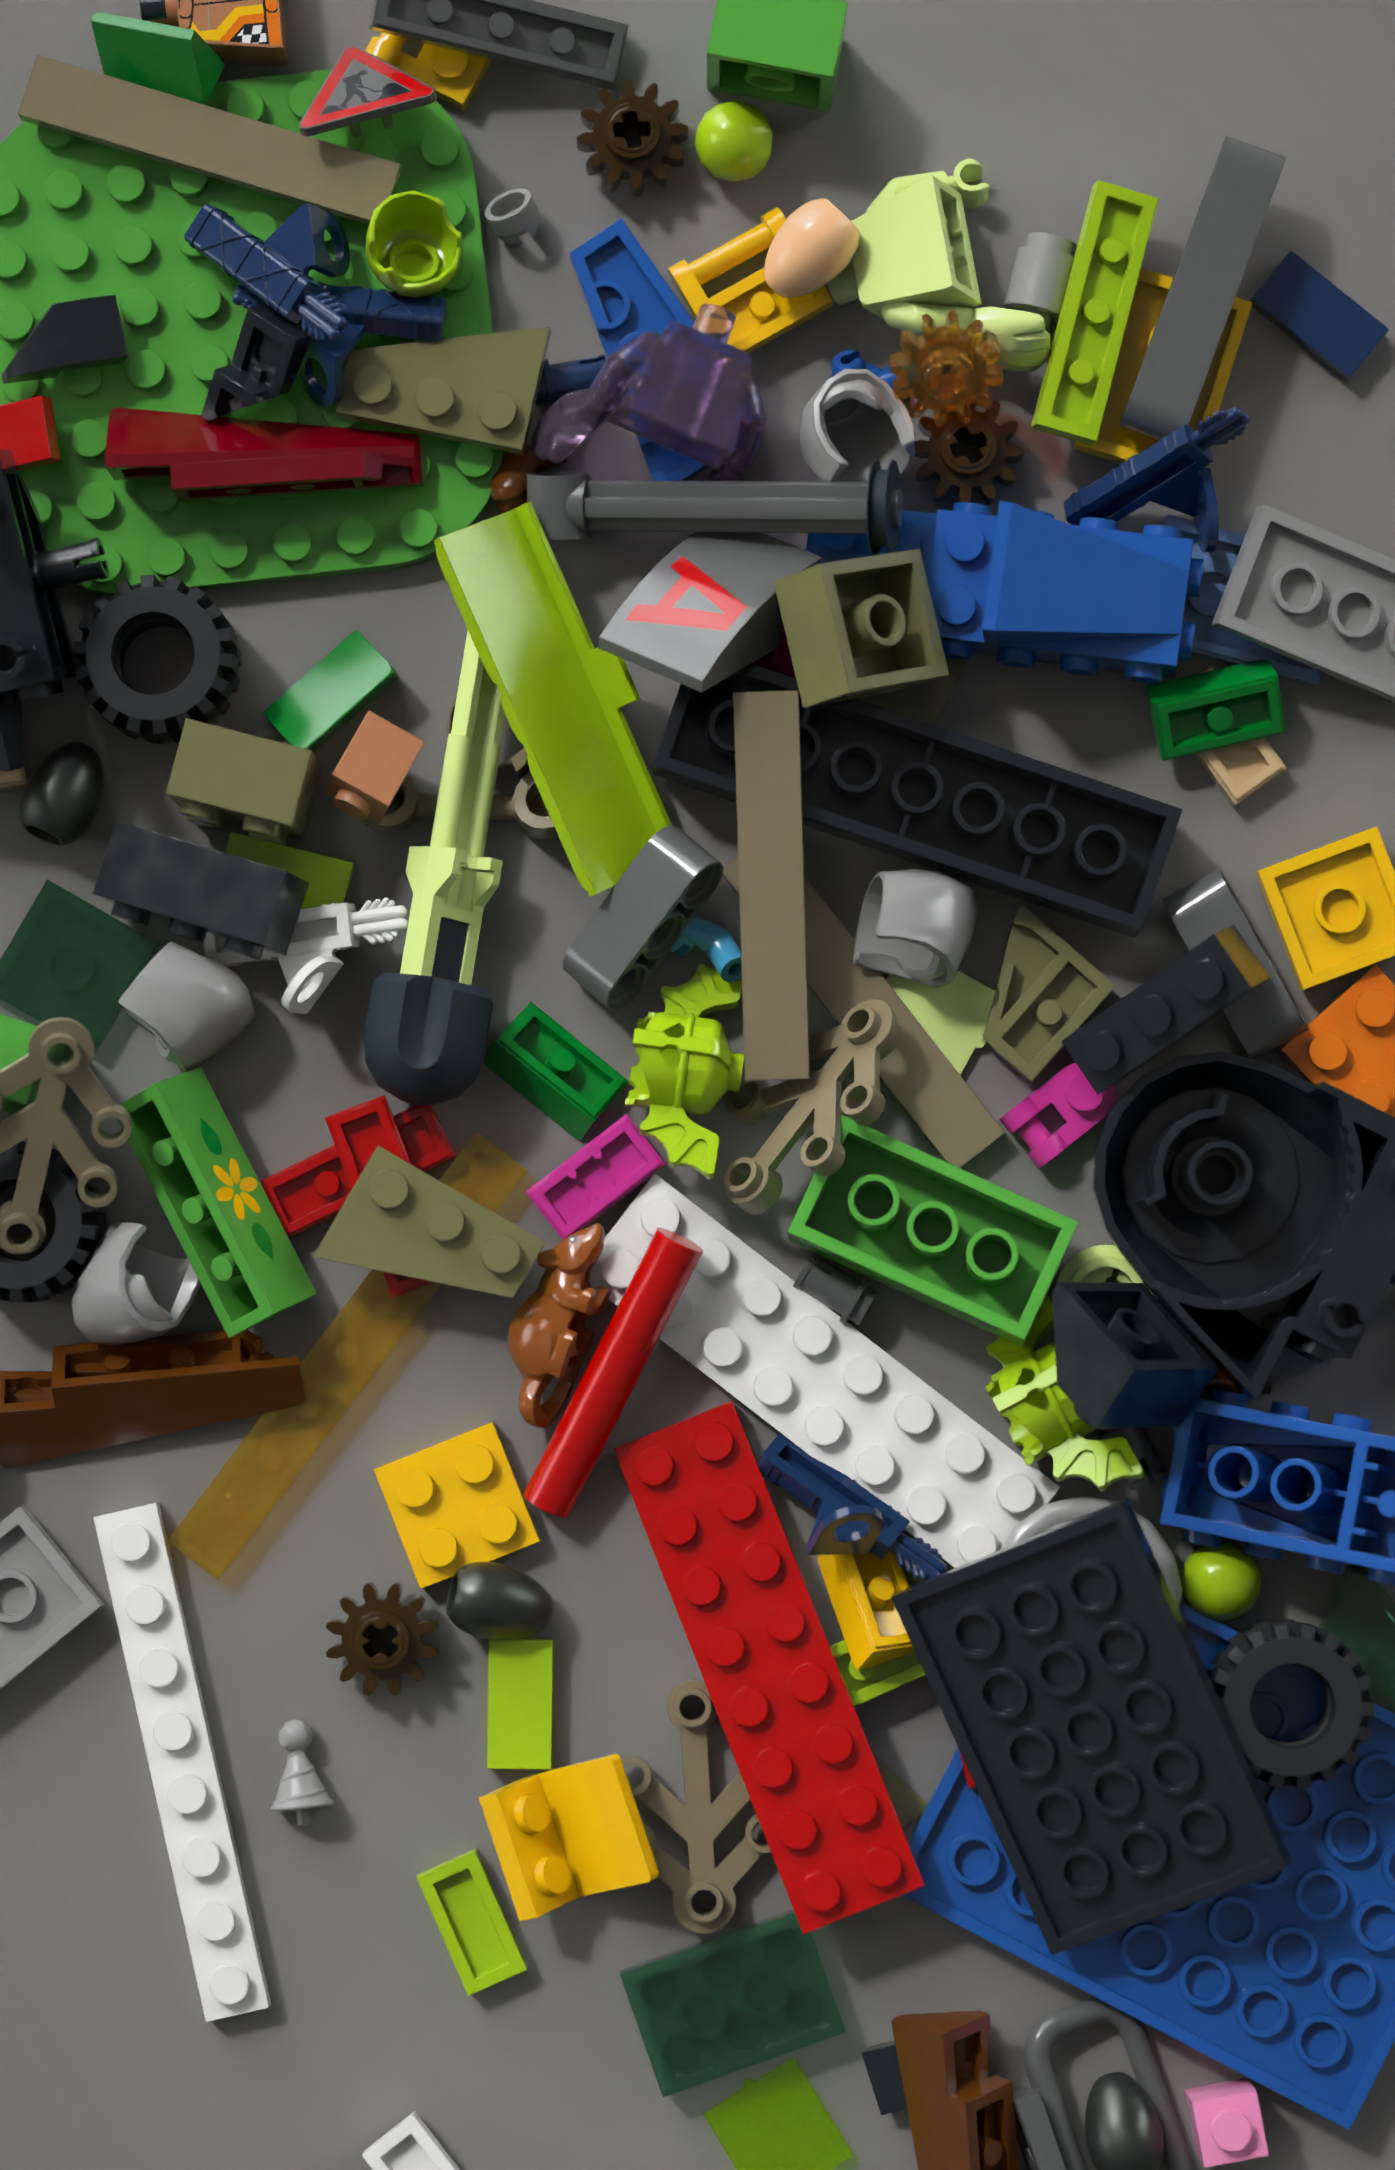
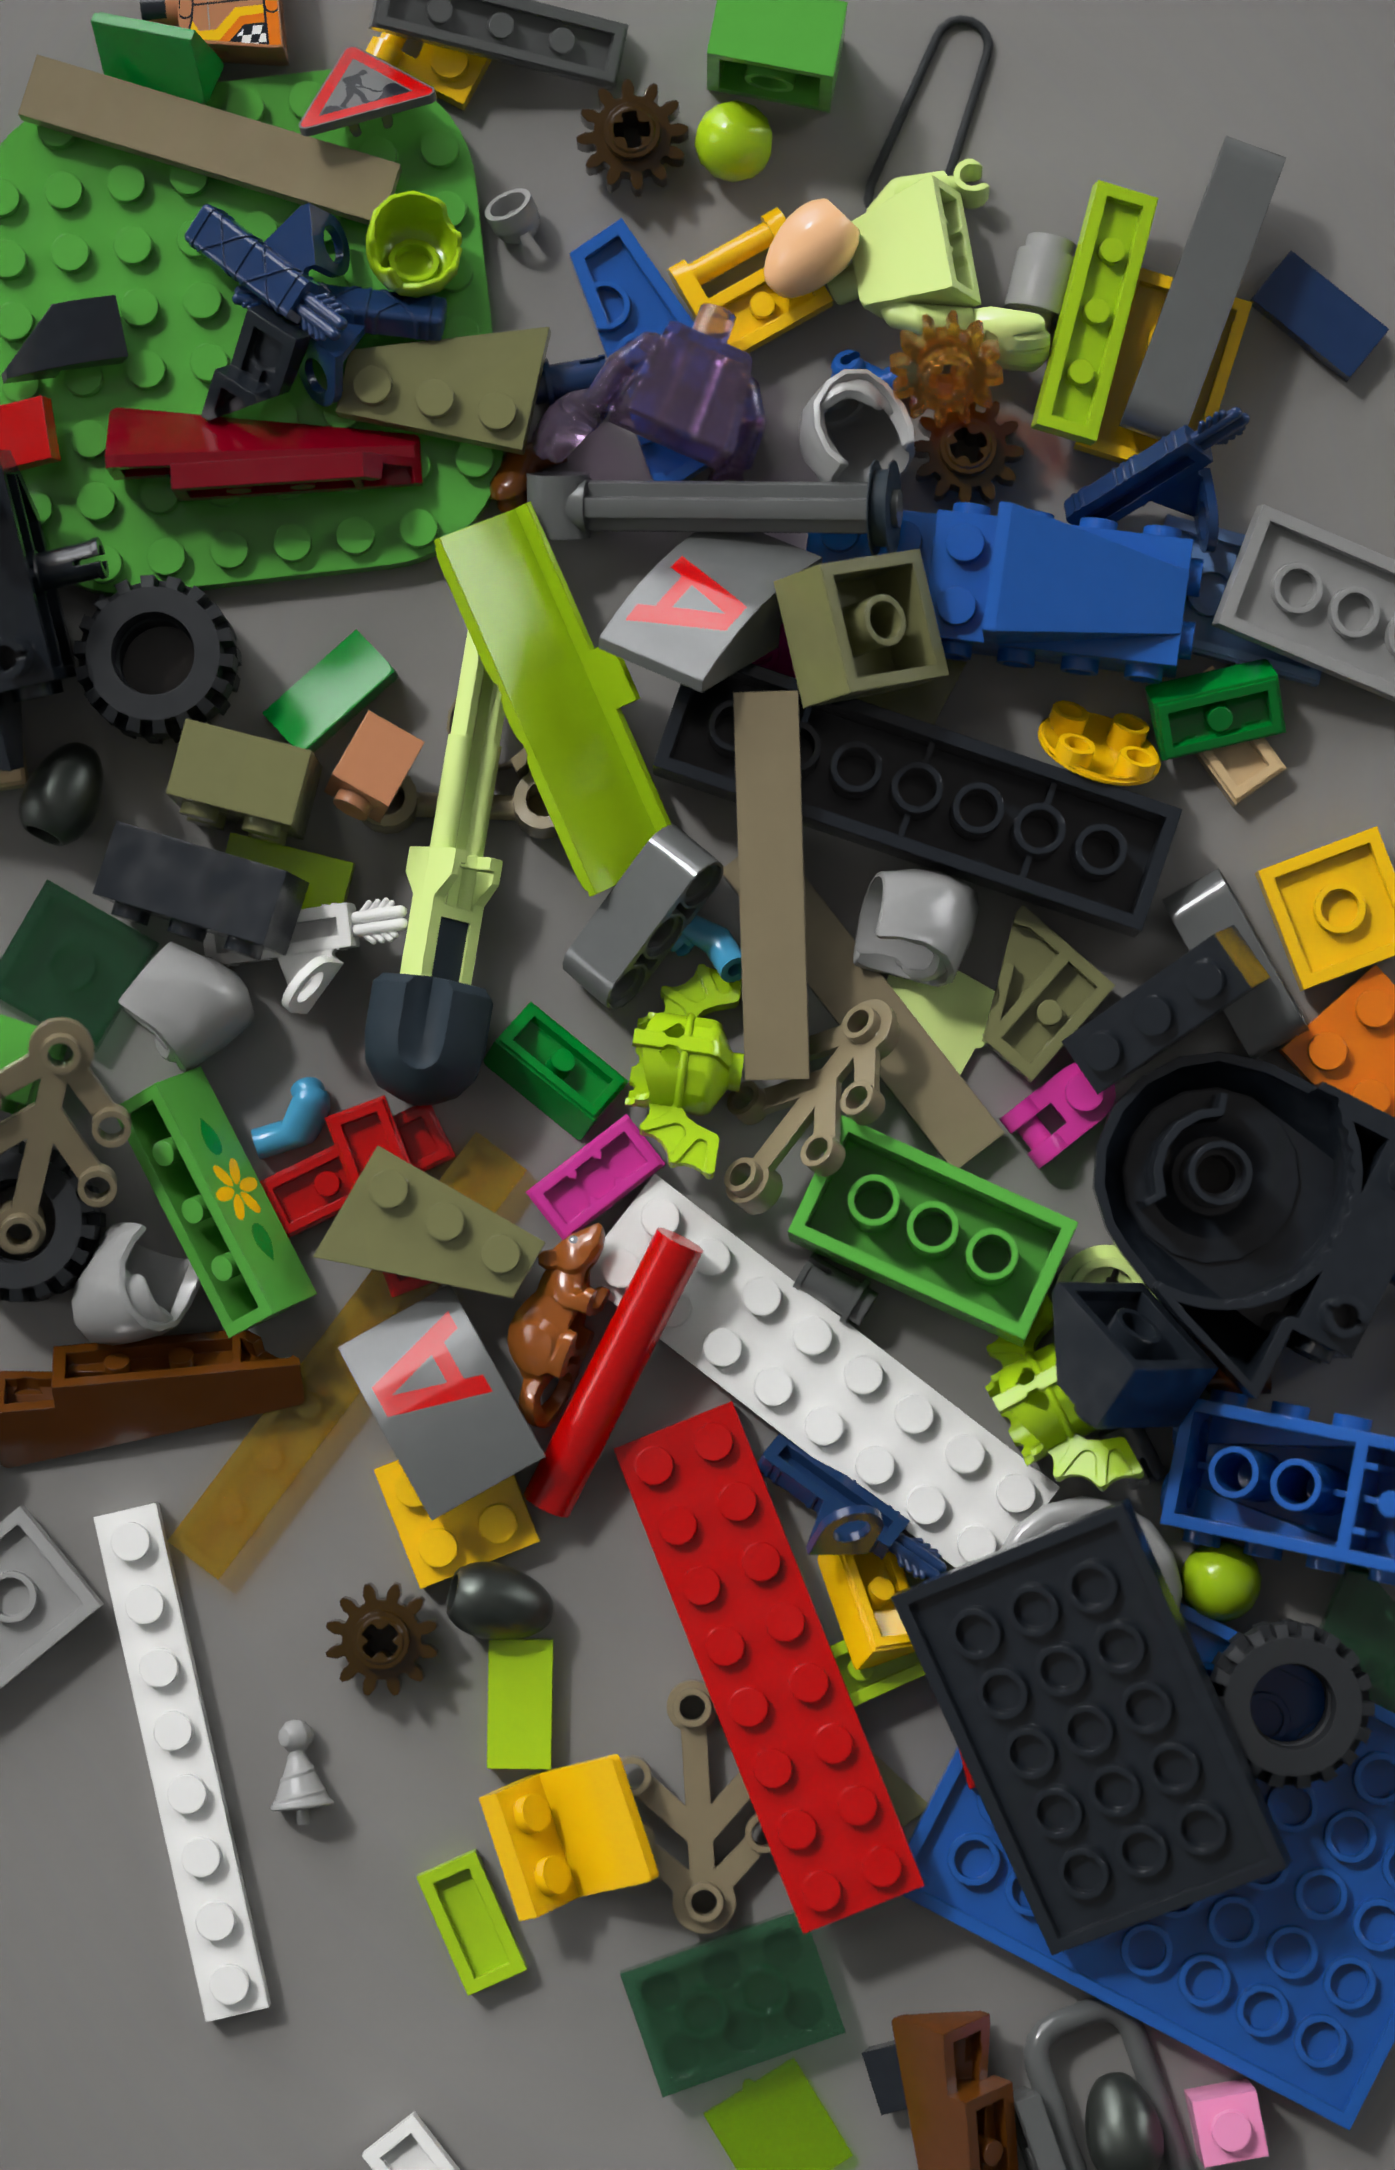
(301, 1121): none -> dark azure arm
(441, 1402): none -> dark grey slope
(913, 89): none -> black piece
(1099, 746): none -> yellow dish

